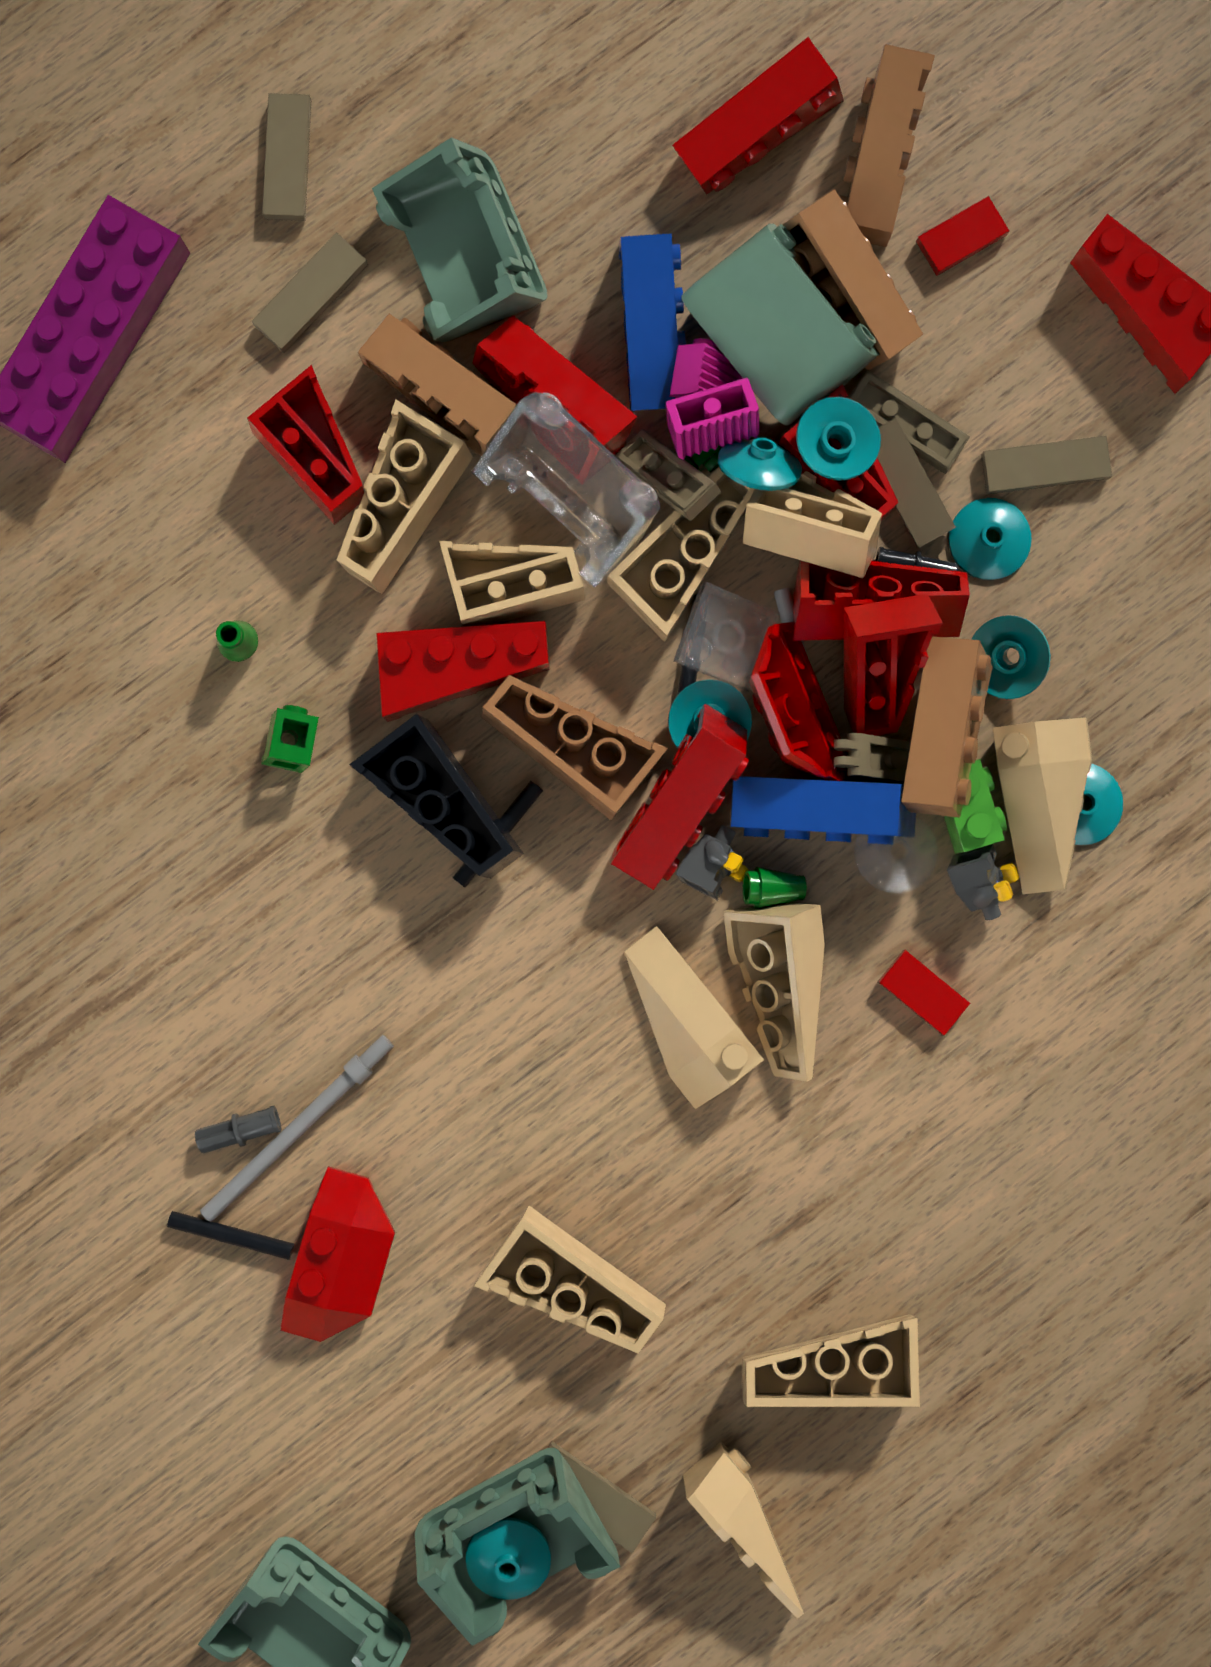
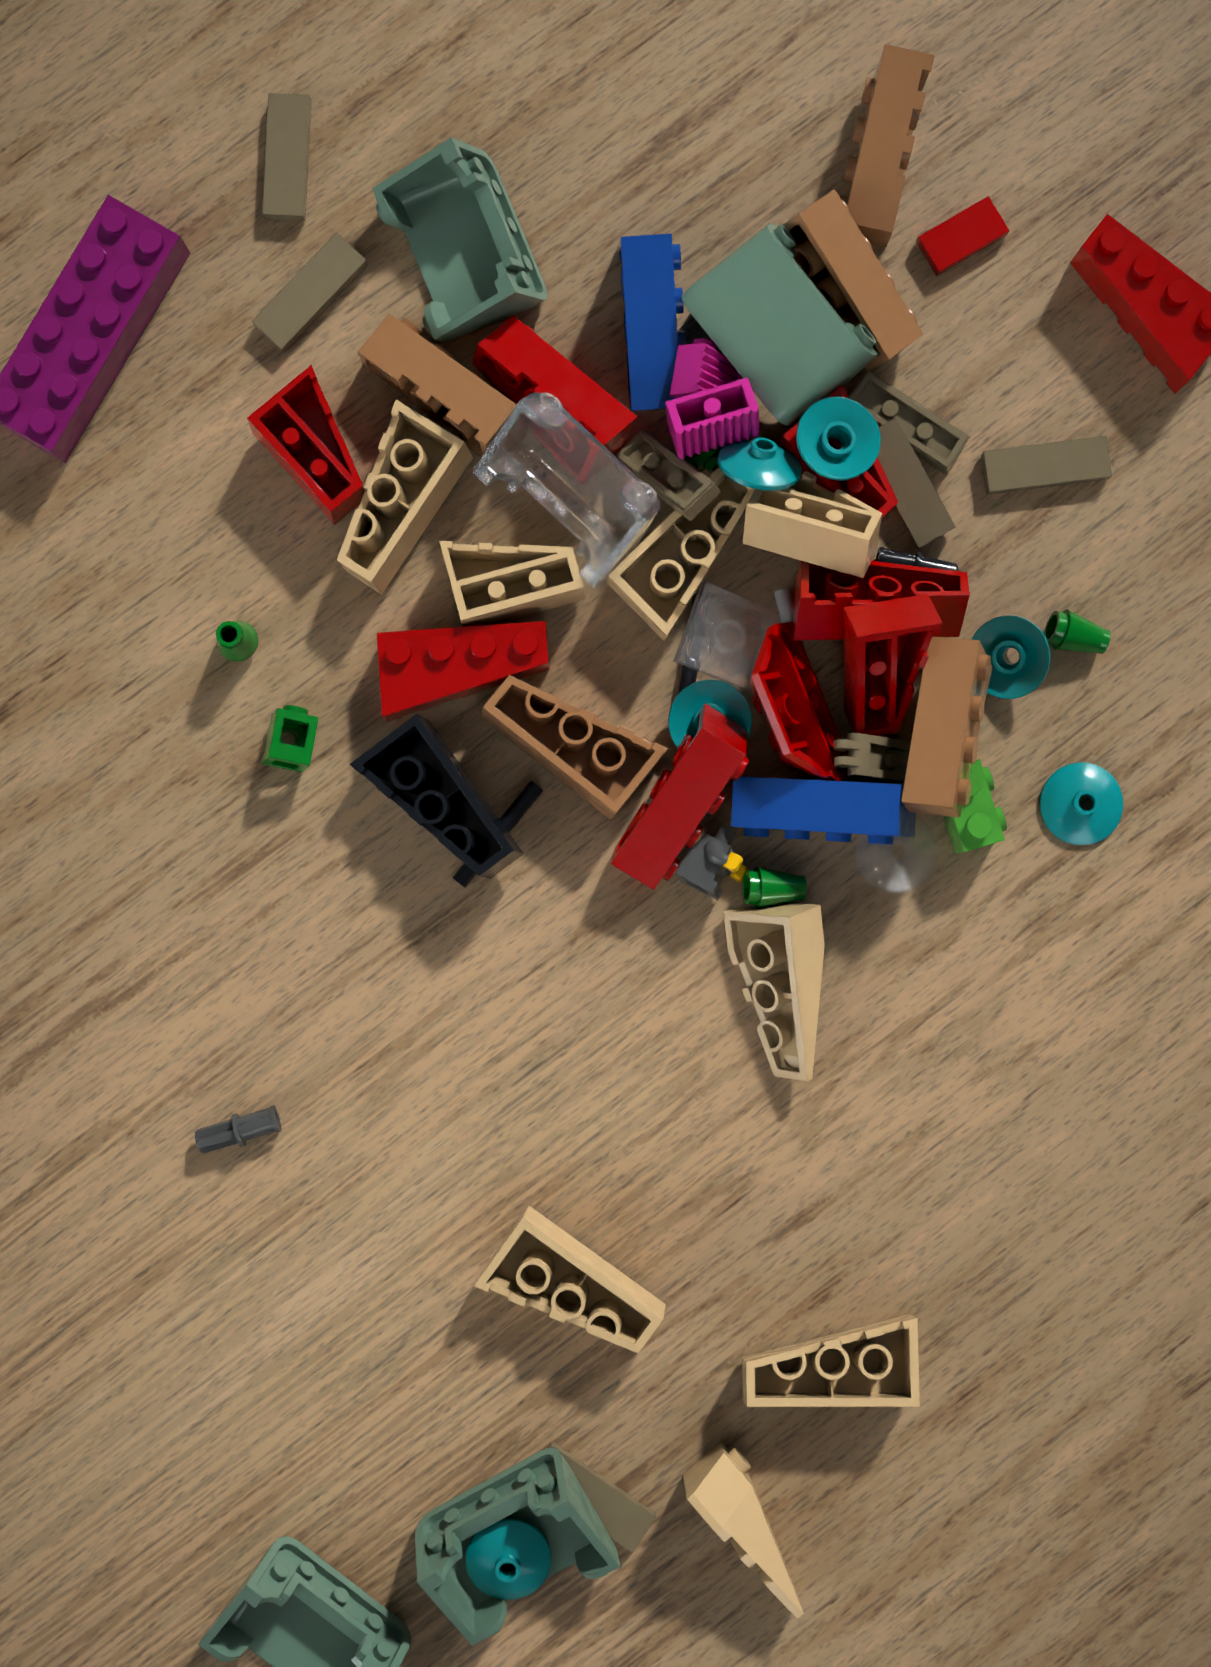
(230, 1235): black bar -> none
(338, 1258): red wedge -> none
(356, 1071): light grey bar -> none
(693, 1031): tan wedge -> none
(760, 117): red wedge -> none
(923, 992): red tile -> none
(976, 553): teal dish -> none
(978, 880): dark grey piece -> none
(1043, 789): tan wedge -> none
(1074, 633): none -> green cone

